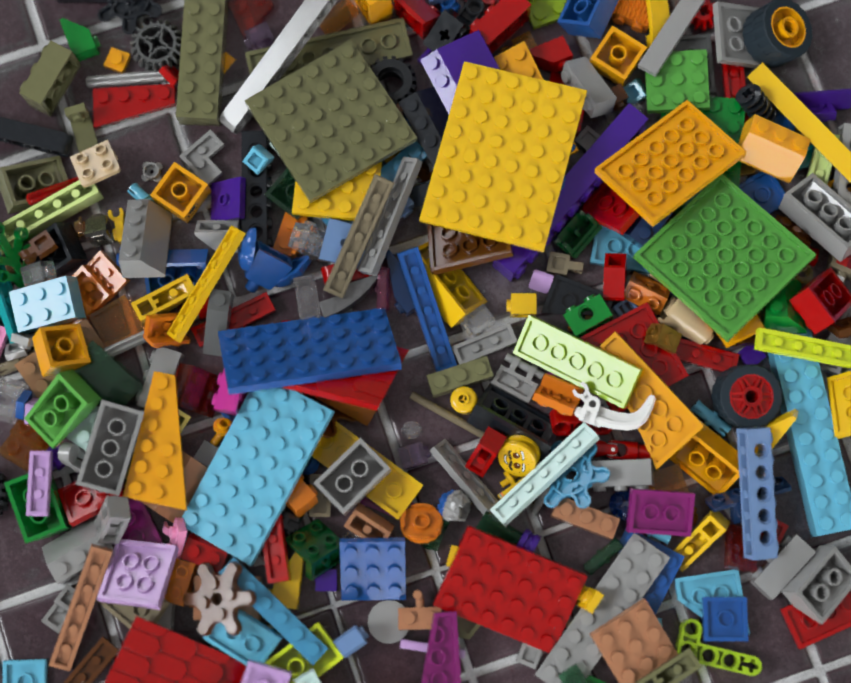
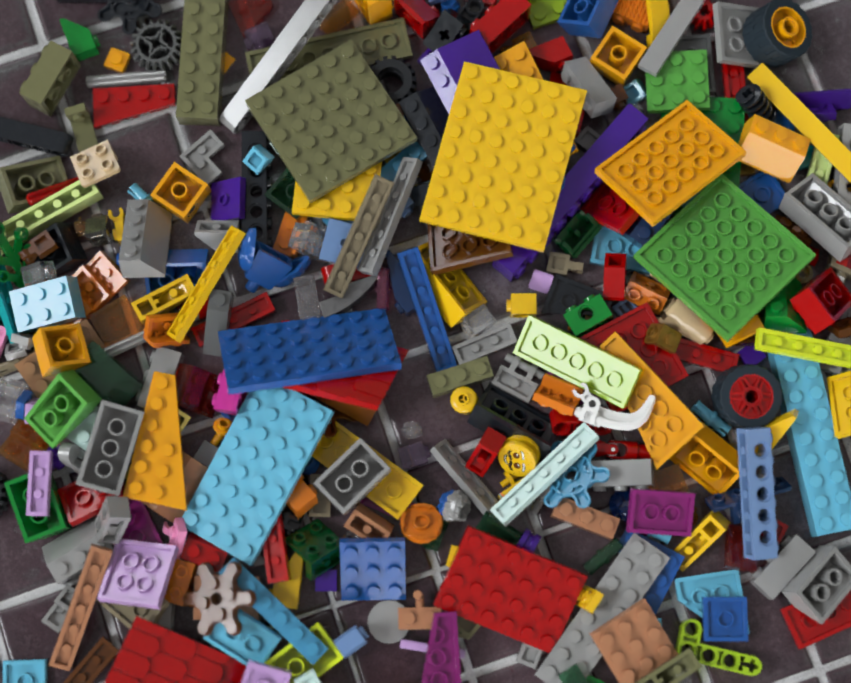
(147, 167): light grey plate -> none
(170, 75): red tile -> none
(445, 414): dark tan bar -> none

